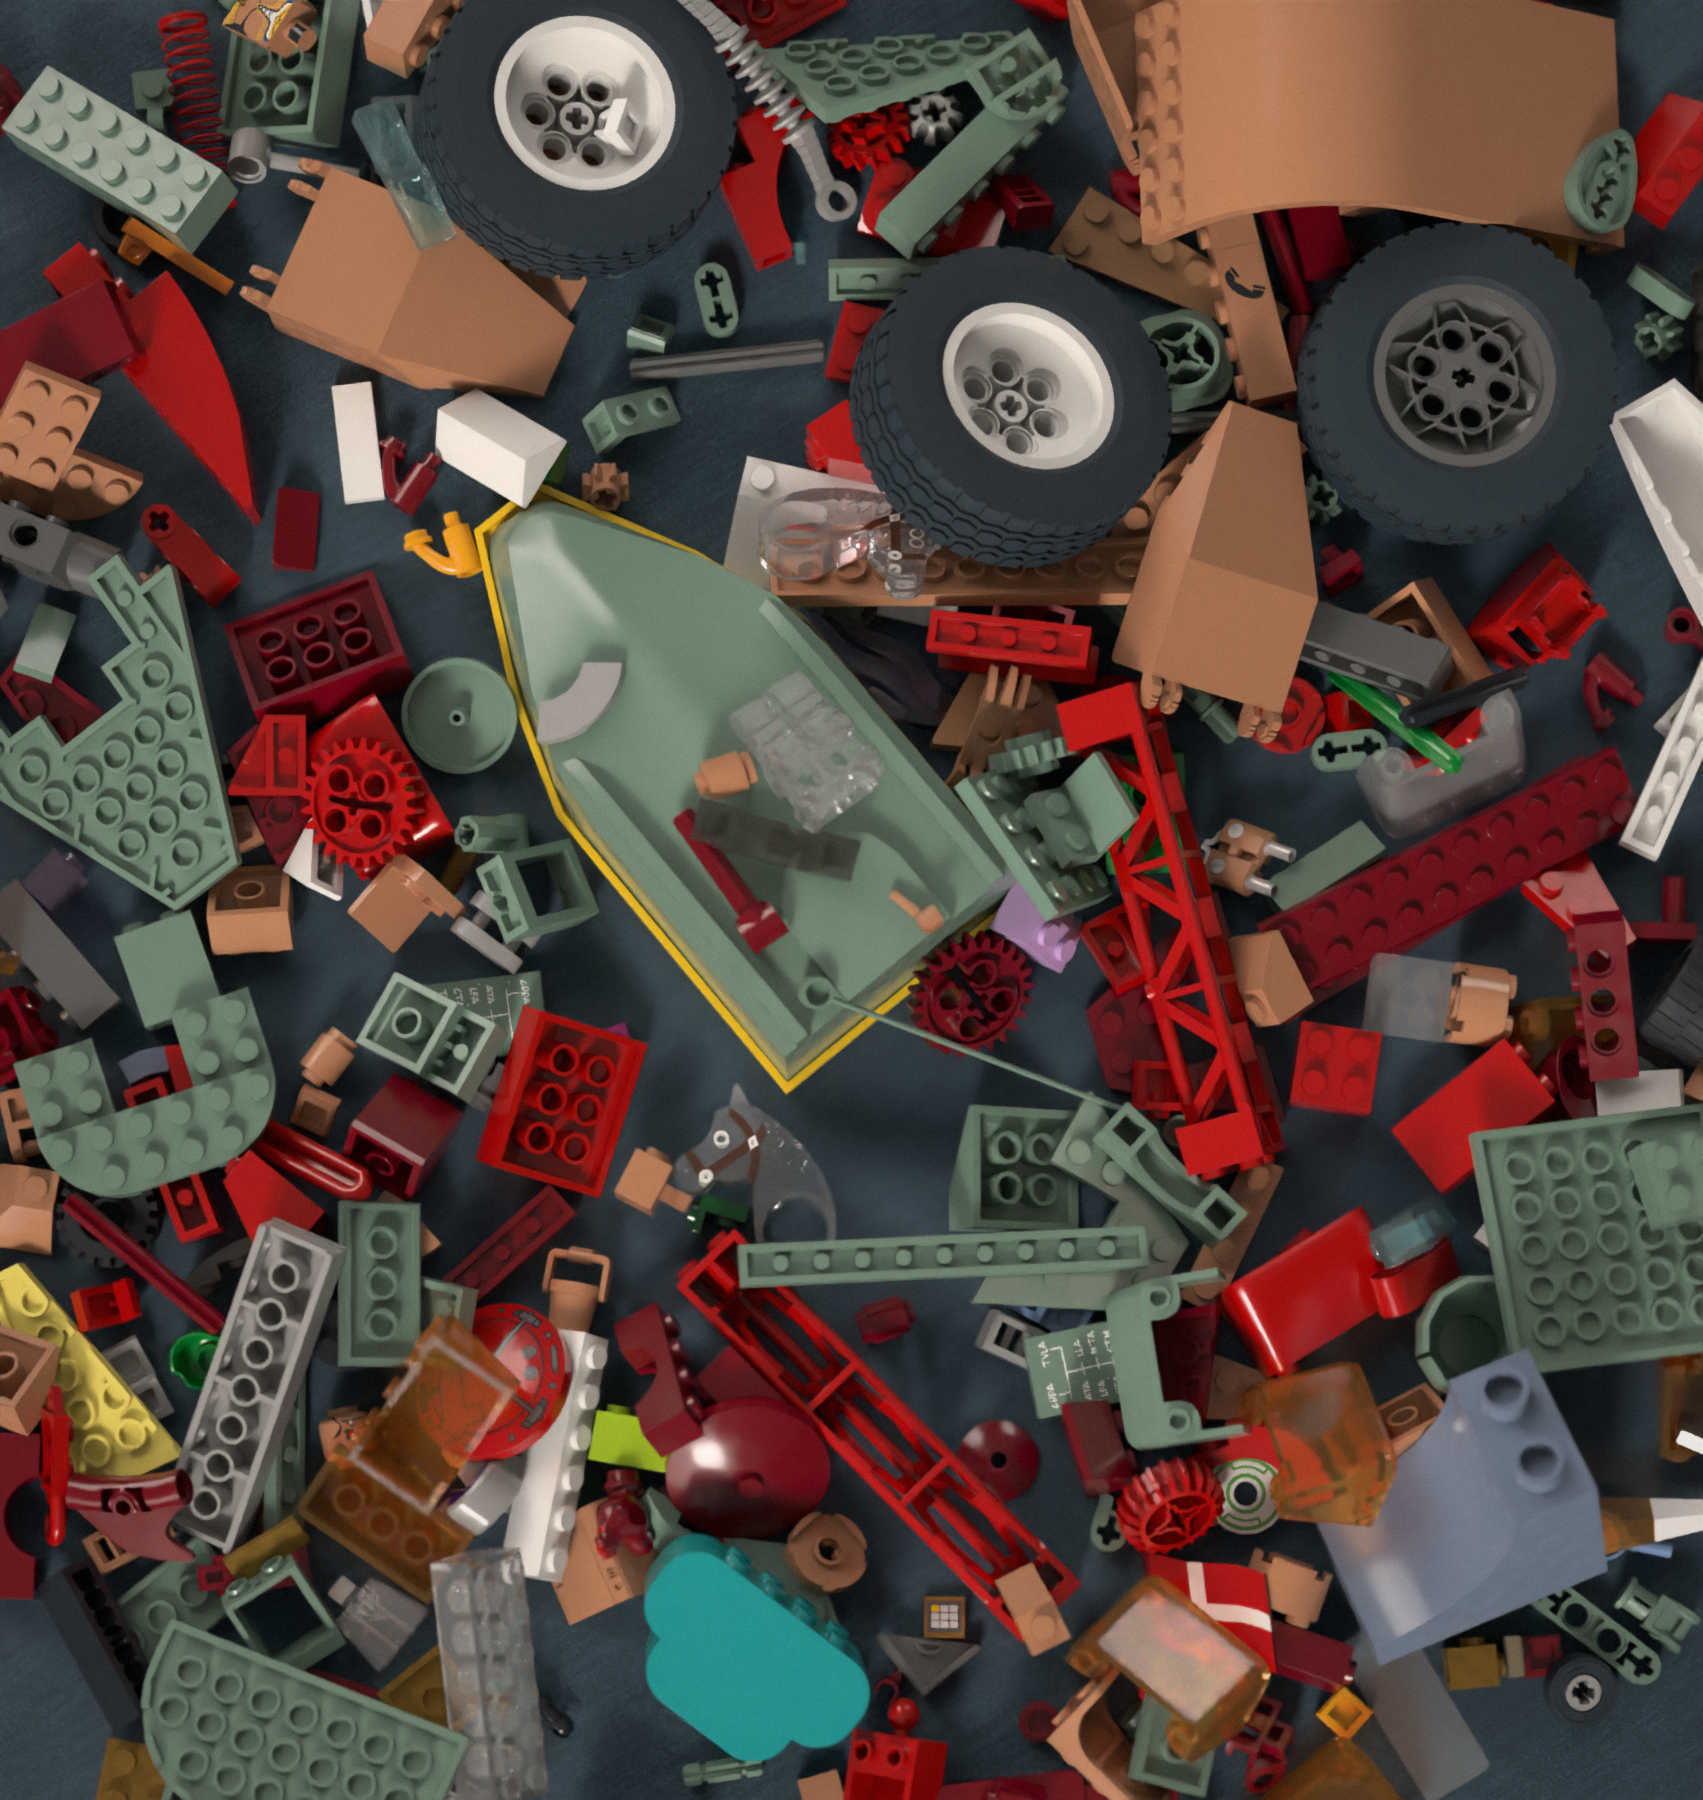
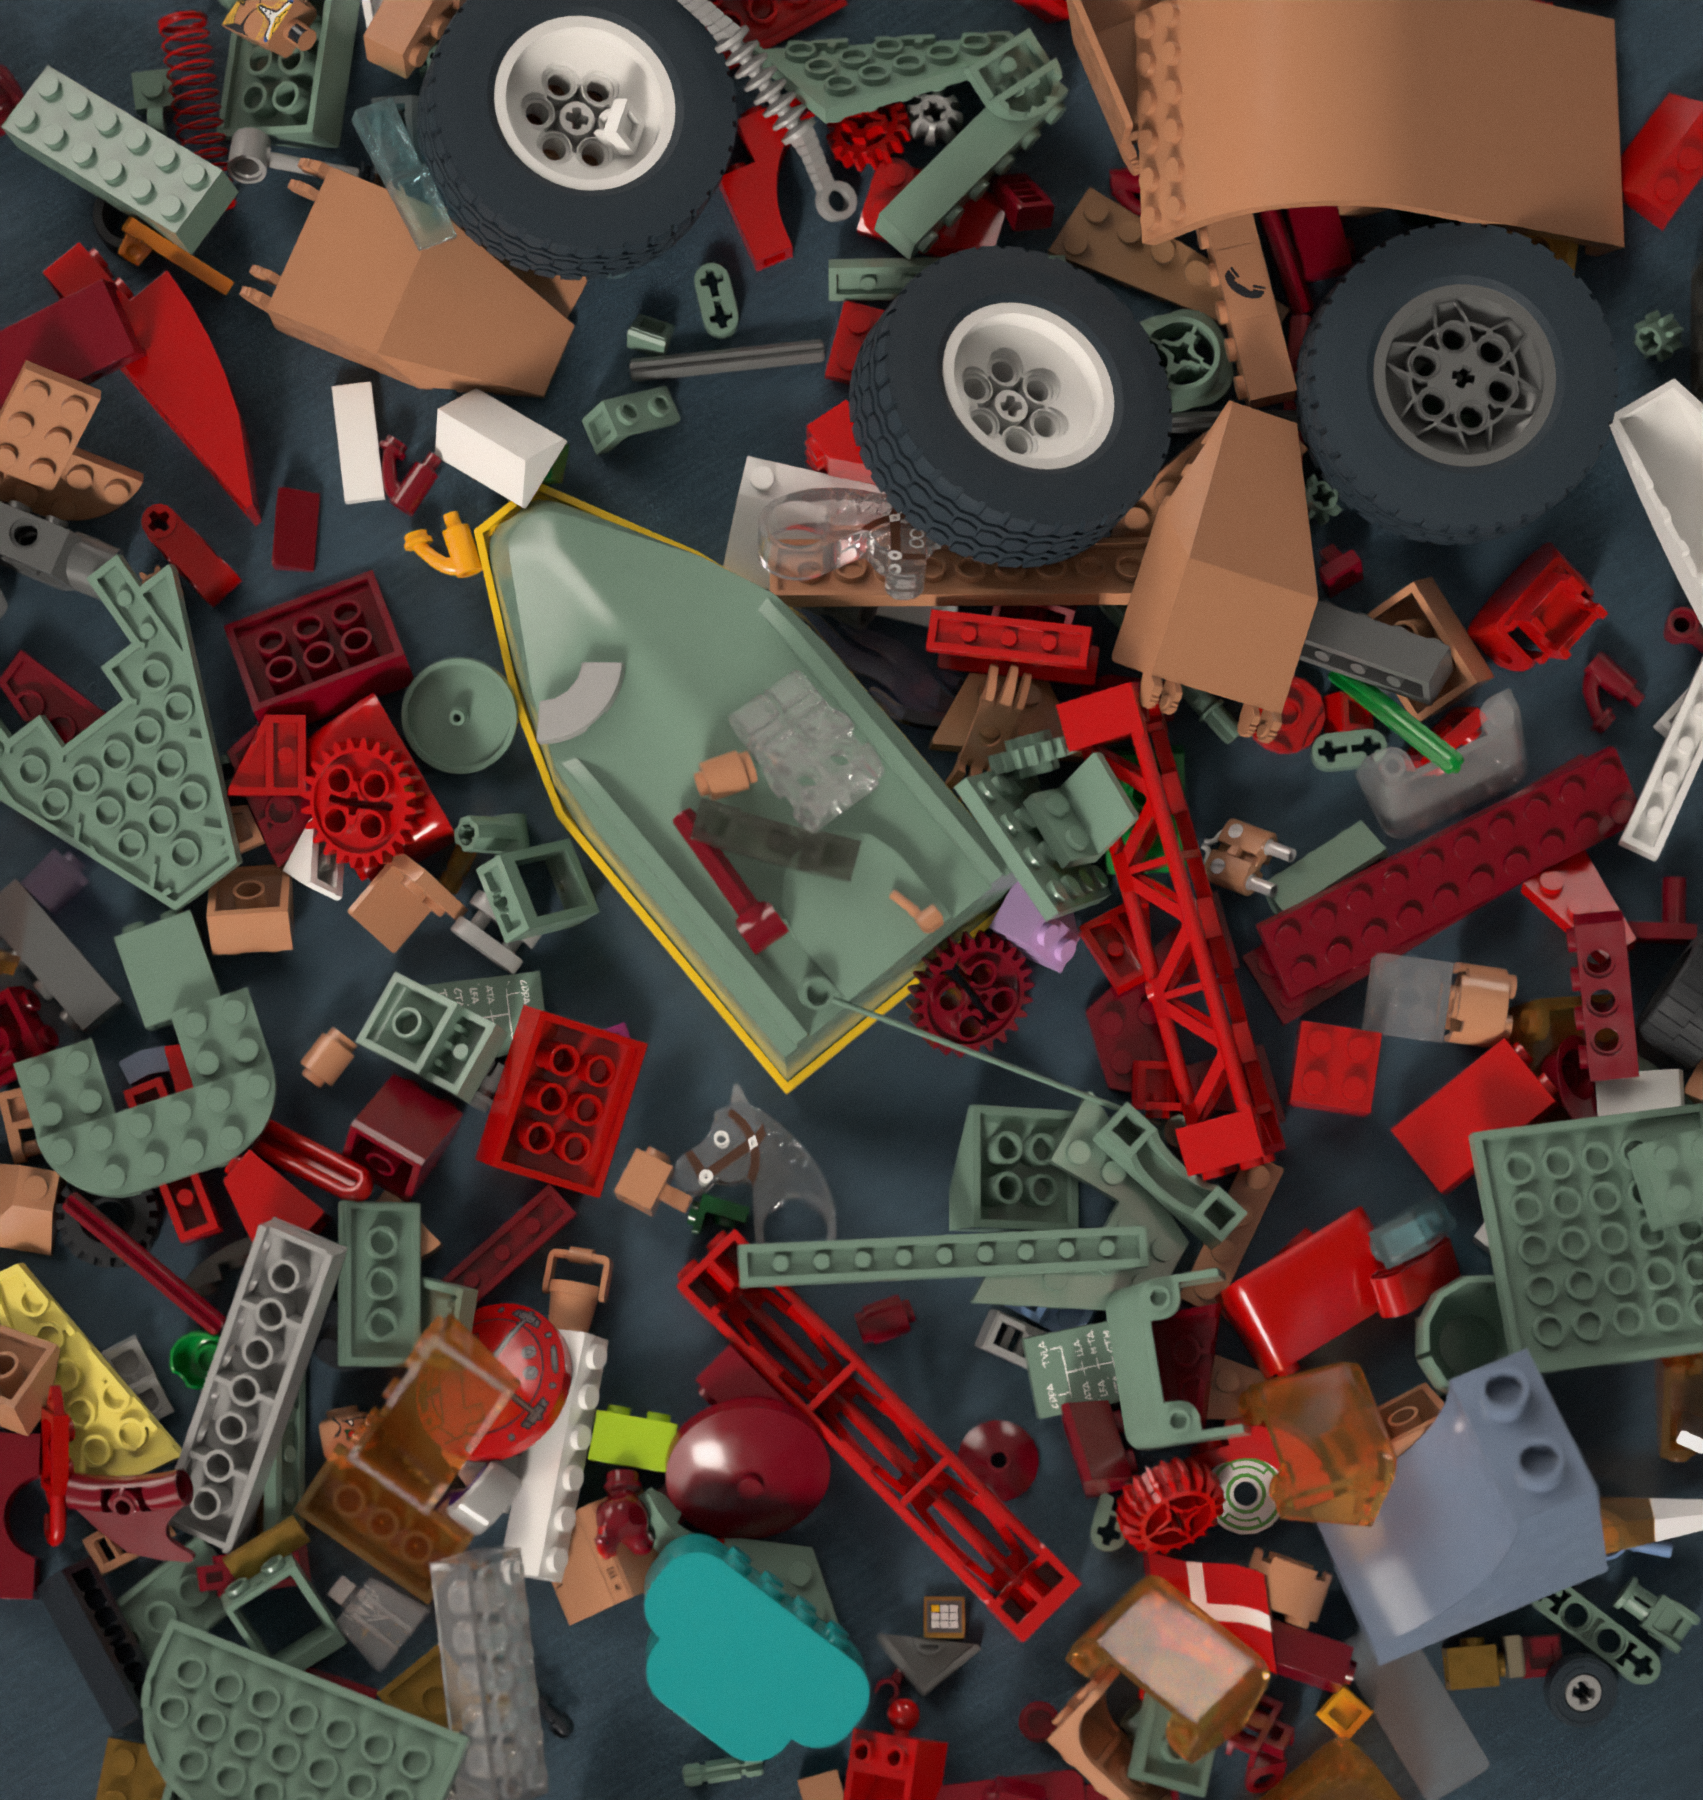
(44, 642): sand green tile -> none
(106, 1305): red bracket -> none
(315, 1110): nougat tile -> none
(605, 486): nougat gear -> none
(670, 1410): dark red arch -> none
(799, 249): clear light blue piece -> none
(811, 1568): nougat plate -> none
(1032, 1609): nougat slope -> none
(1268, 978): nougat slope -> none
(1462, 698): black axle -> none
(1602, 162): sand green piece -> none
(1660, 291): sand green beam -> none

